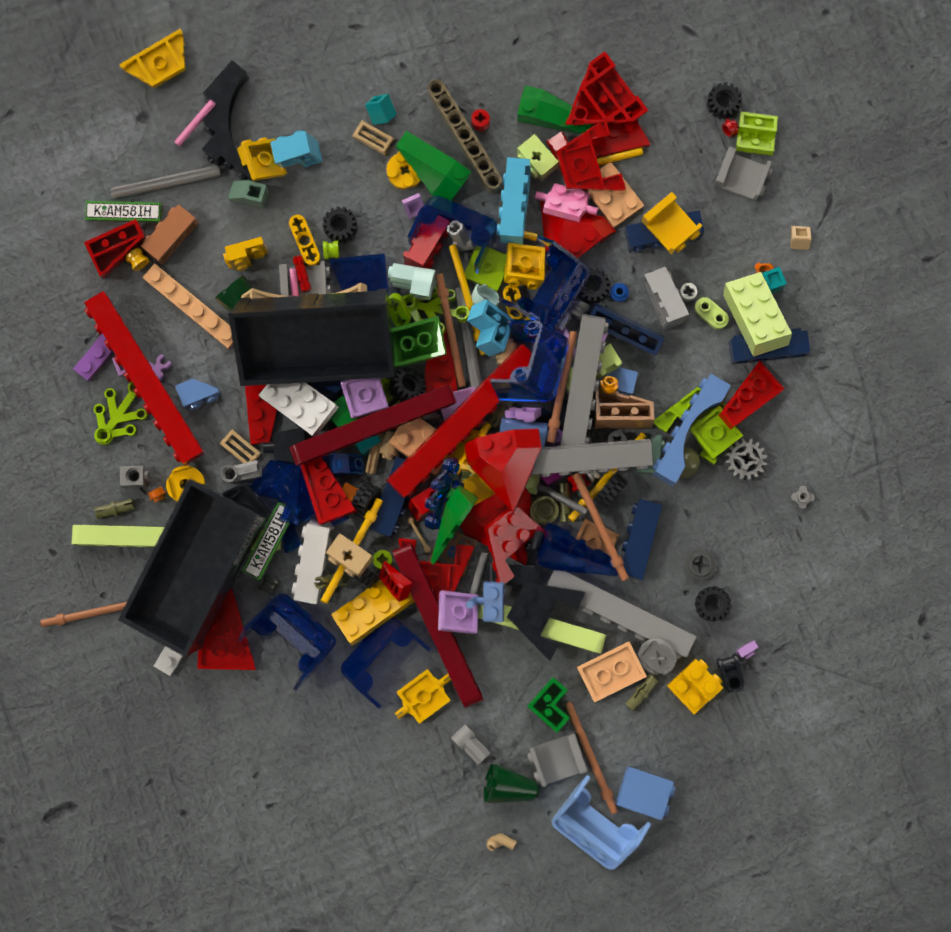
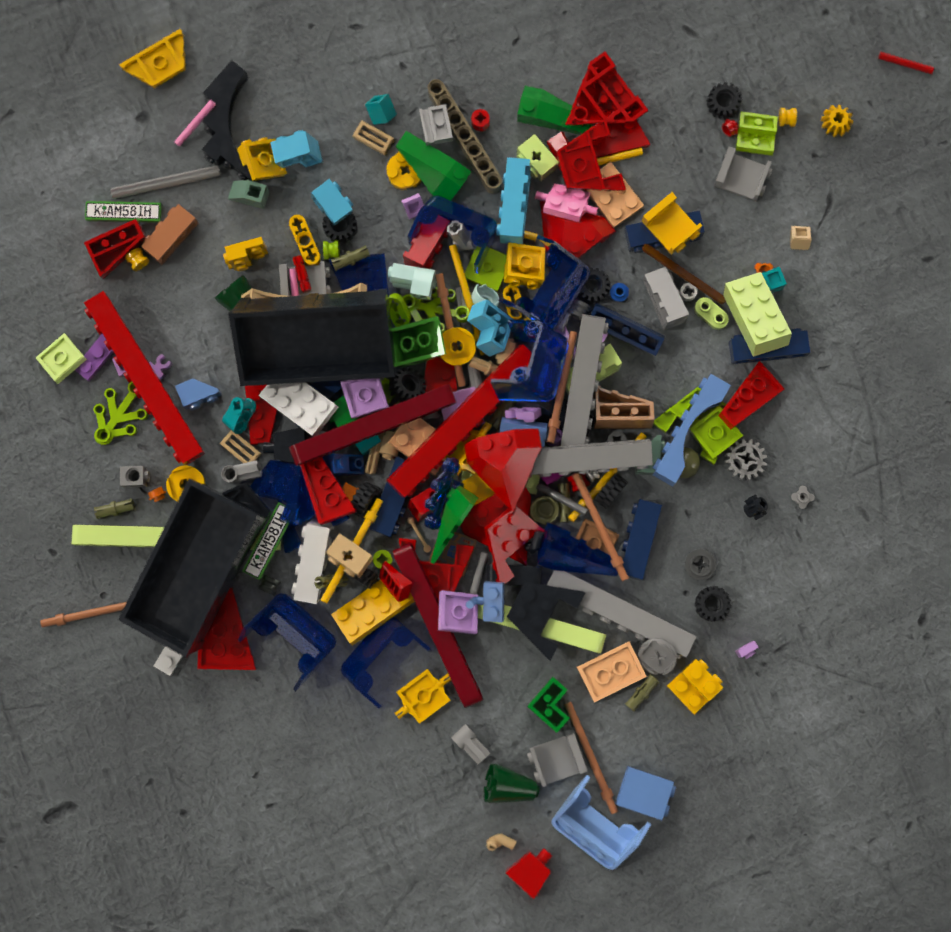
(61, 358): none -> yellowish green plate
(189, 305): light nougat plate -> none
(237, 414): none -> teal piece
(331, 202): none -> medium azure brick
(350, 258): none -> olive pin
(436, 125): none -> light grey plate
(466, 342): none -> yellow plate
(482, 365): none -> tan axle
(530, 871): none -> red torso
(606, 387): light orange plate -> none
(626, 380): medium blue slope -> none
(683, 273): none -> reddish brown piece
(730, 671): black piece -> none
(755, 507): none -> black gear
(787, 117): none -> yellow wheel
(838, 114): none -> yellow gear
(906, 63): none -> red bar

